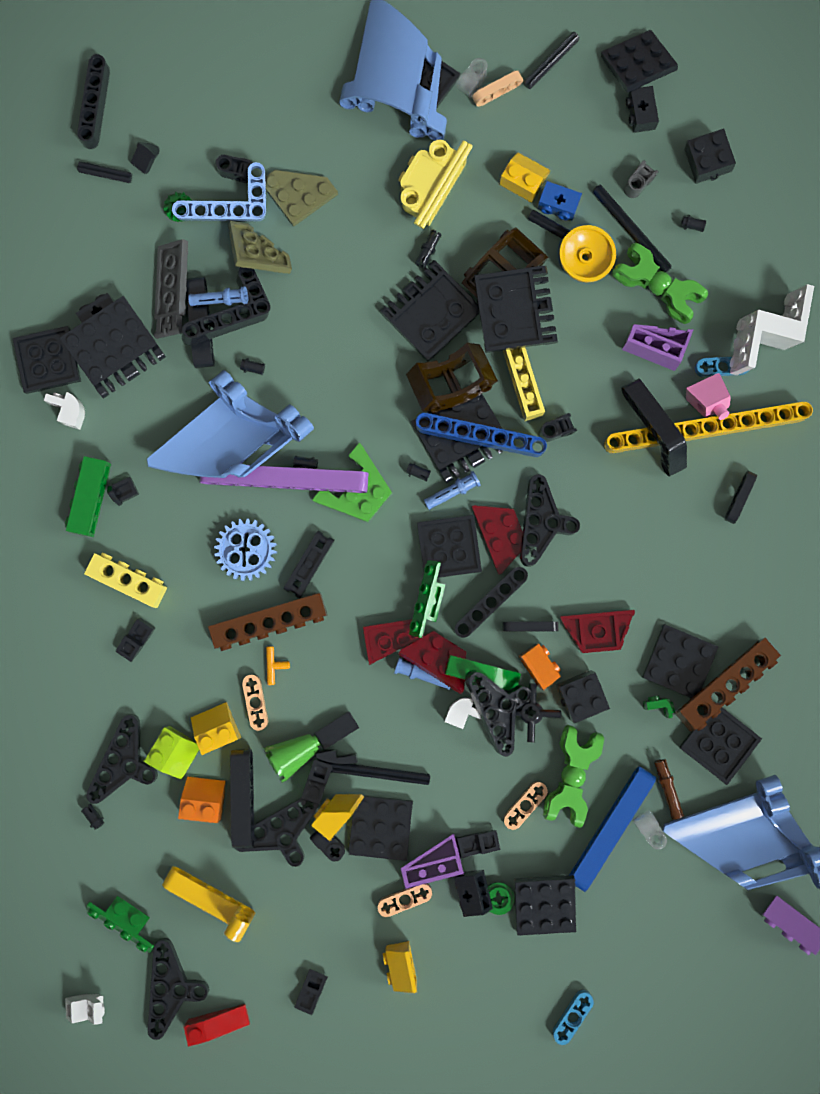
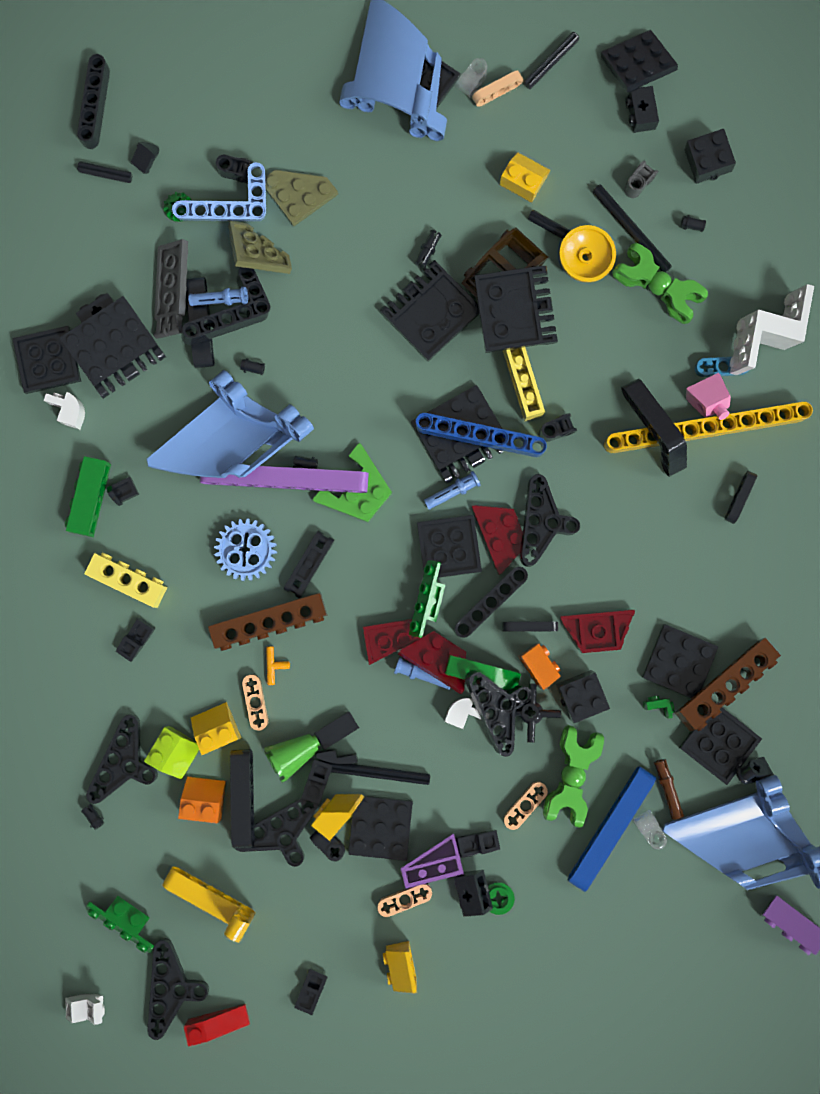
(418, 471): black pin -> none
(421, 372): dark brown window -> none
(431, 179): light yellow brick -> none
(545, 905): black plate -> none
(552, 194): blue brick -> none
(574, 1025): dark azure beam -> none
(658, 345): medium lavender wedge -> none
(754, 771): none -> black piece

